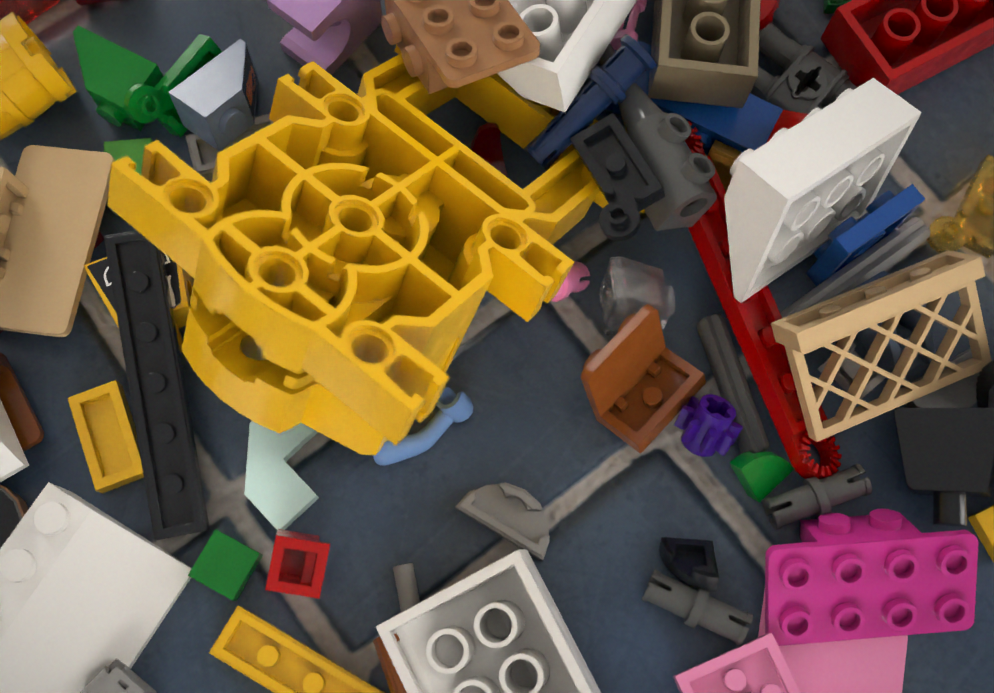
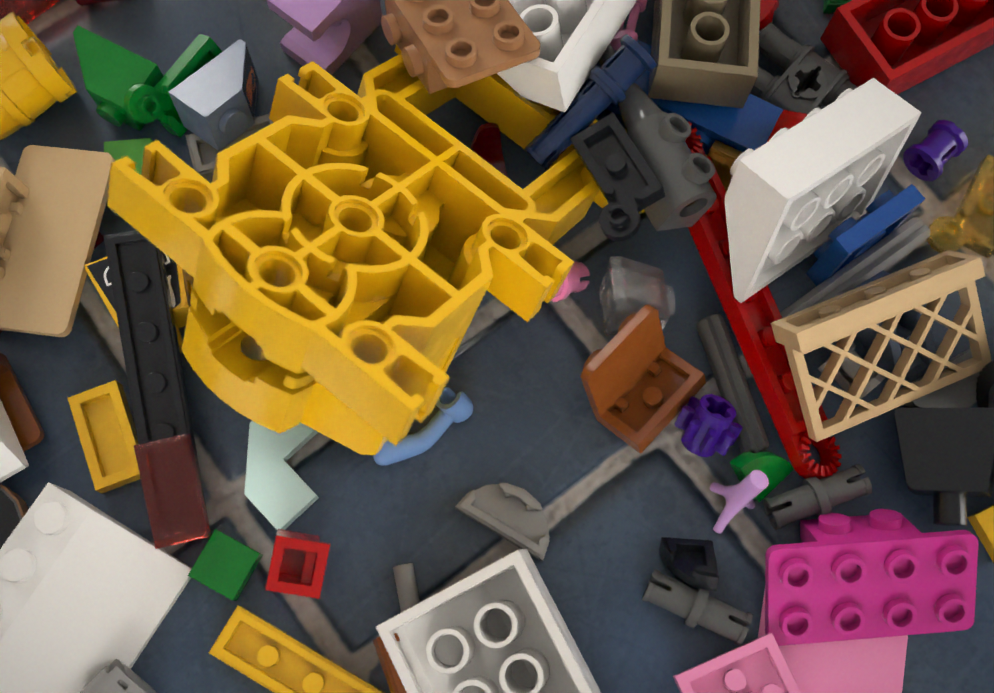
(172, 491): none -> clear red tile
(738, 496): none -> lavender bar
(935, 150): none -> dark purple bush

